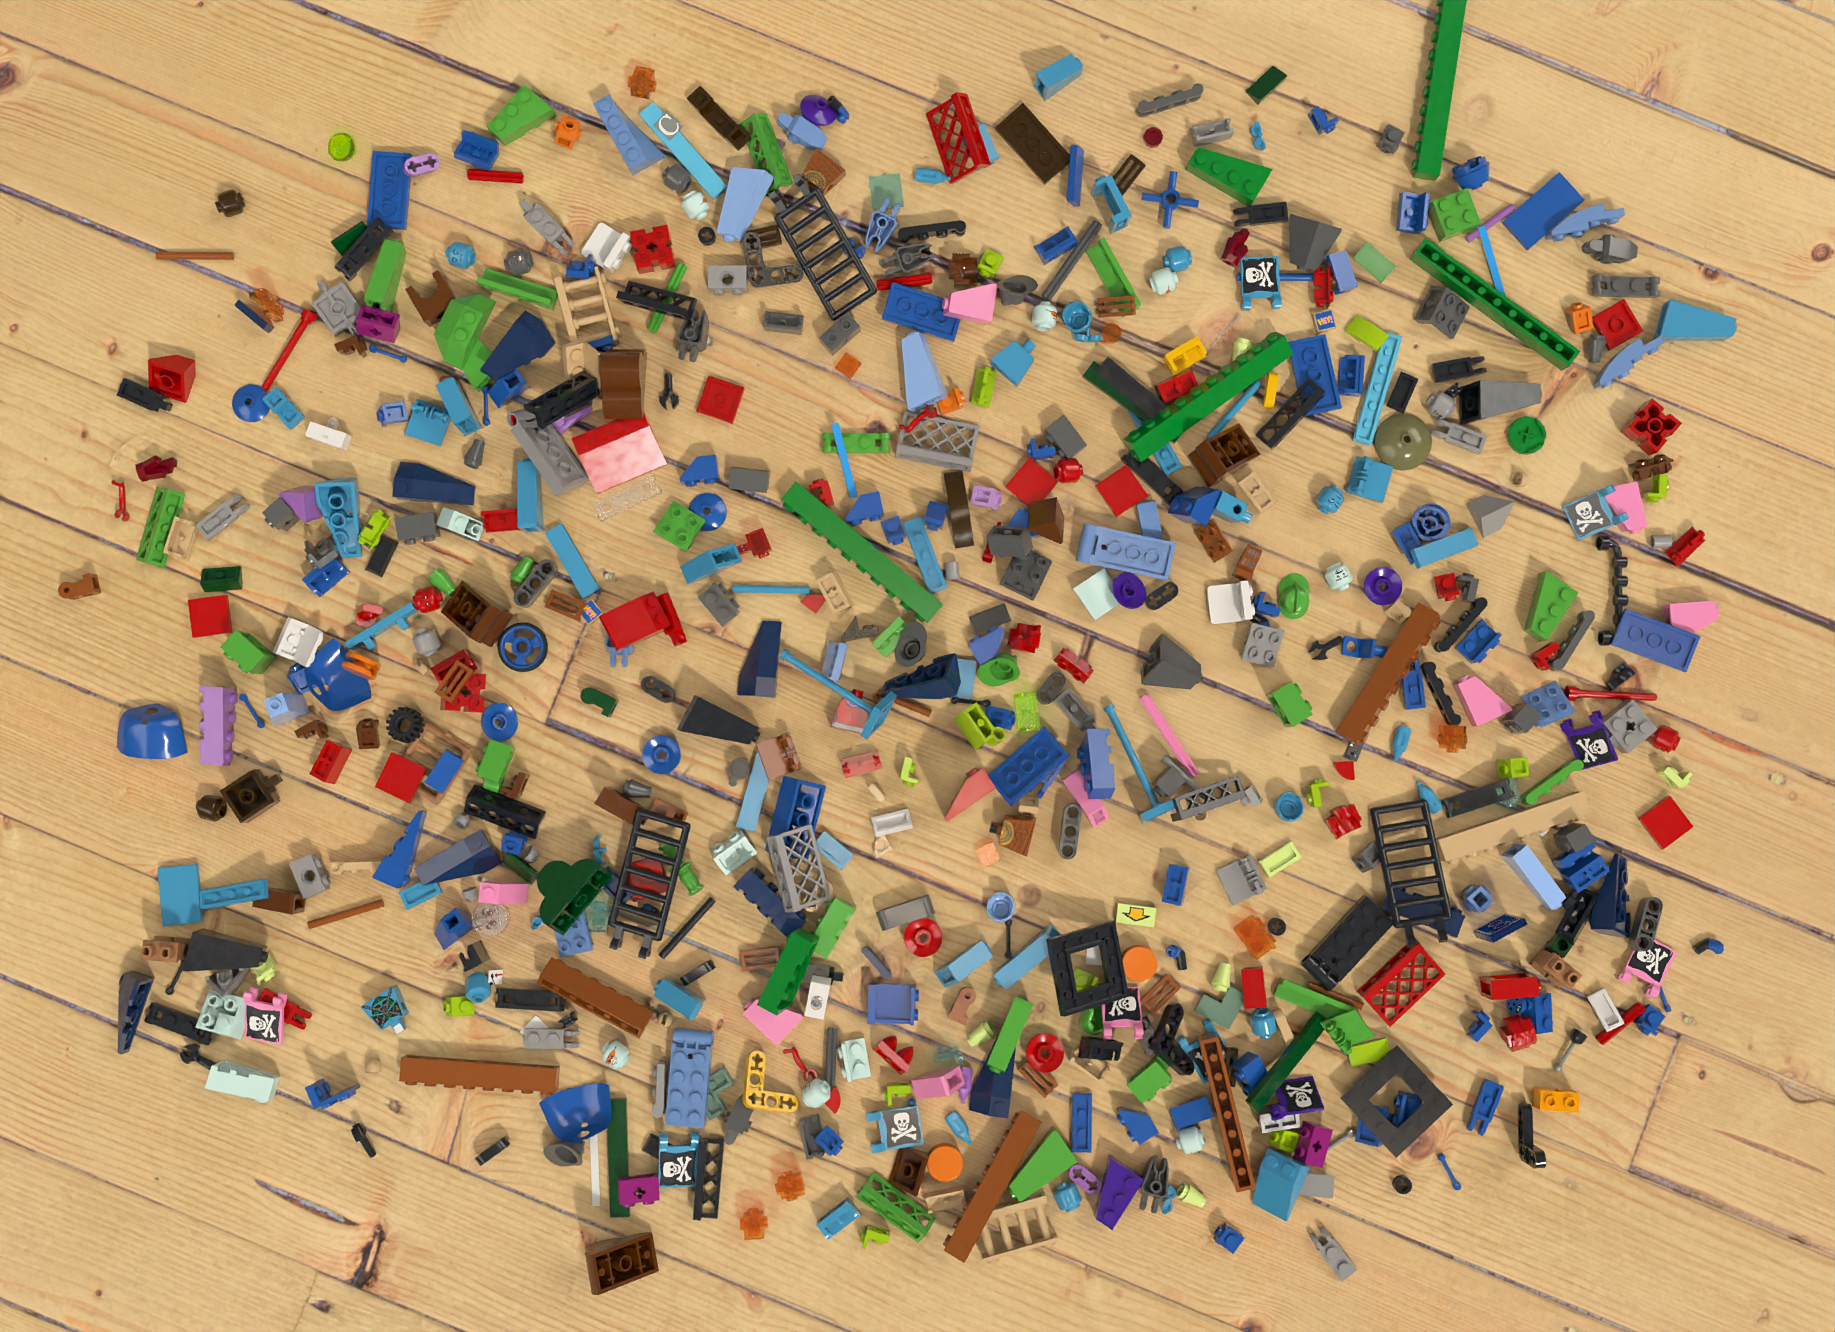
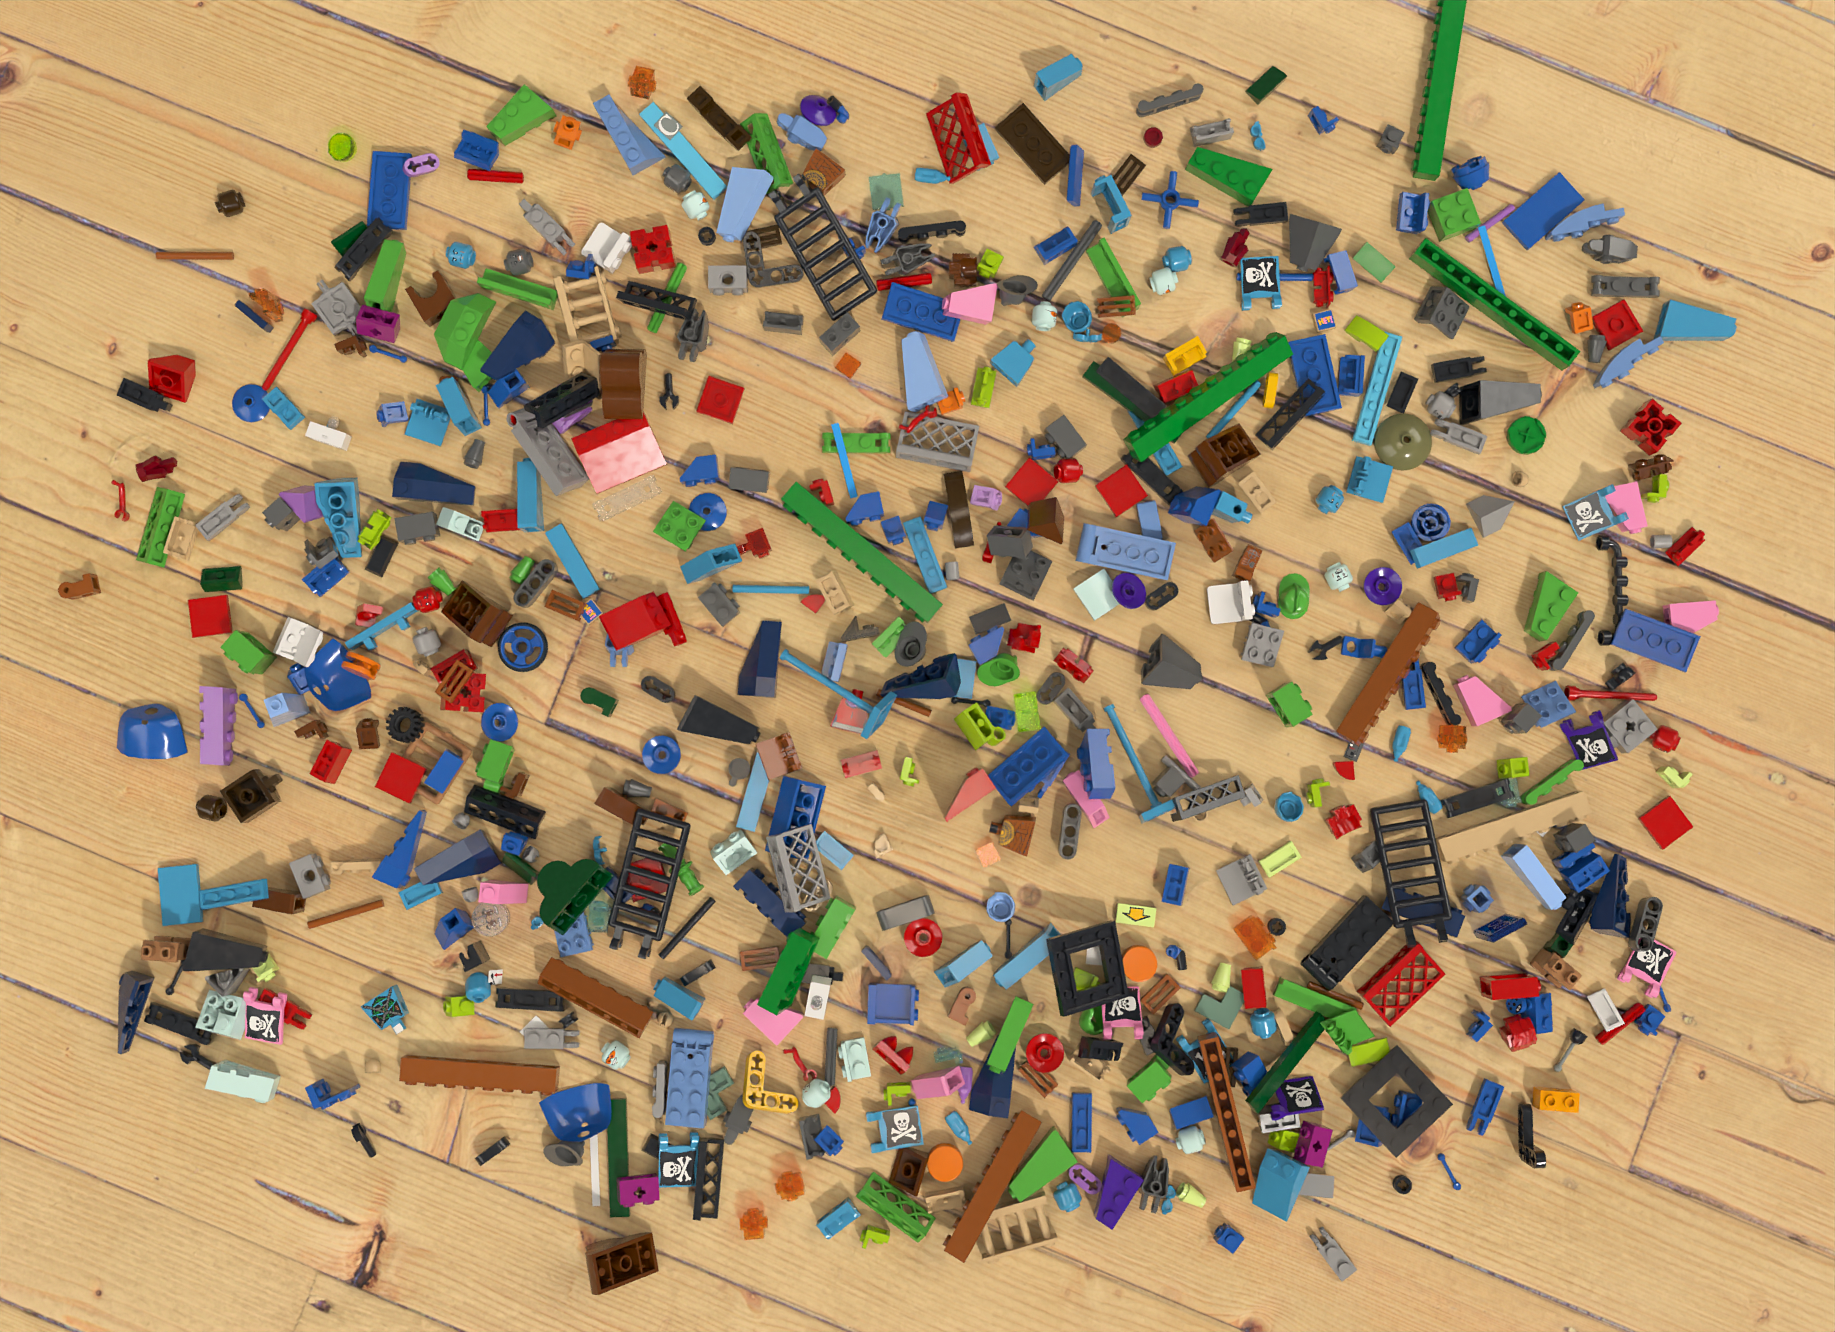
(892, 822): white tile -> none
(1457, 630): black plate -> none
(1710, 944): arm -> none

